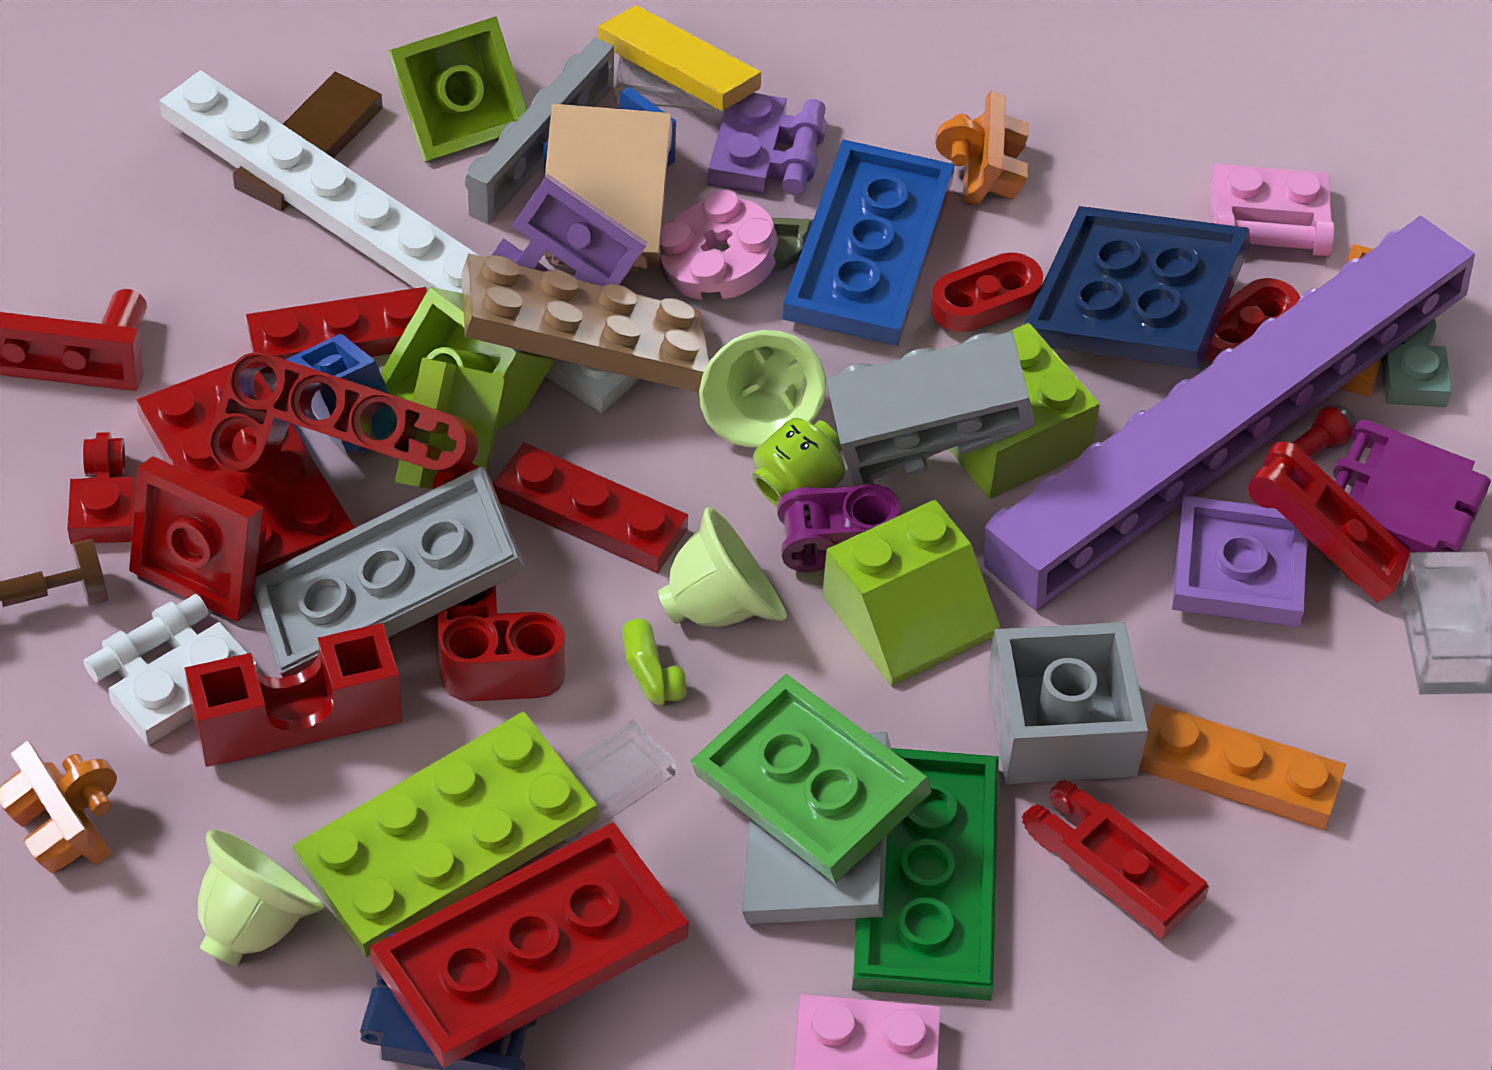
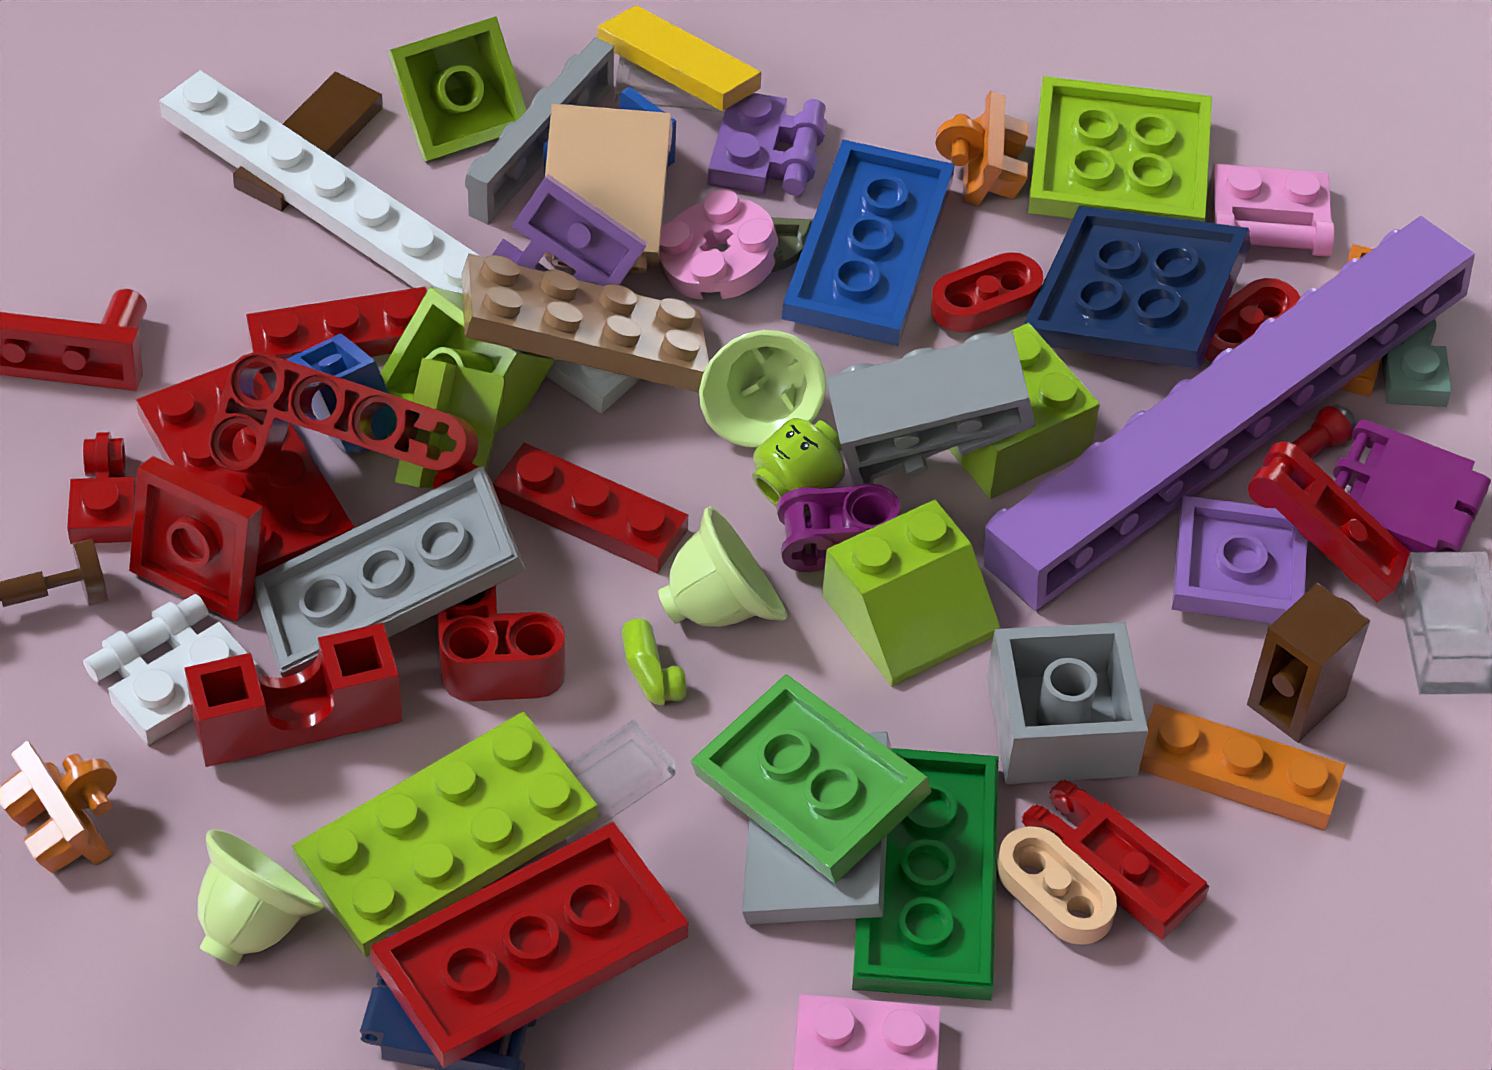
(1060, 887): none -> light nougat plate
(1120, 150): none -> lime plate
(1307, 662): none -> reddish brown brick

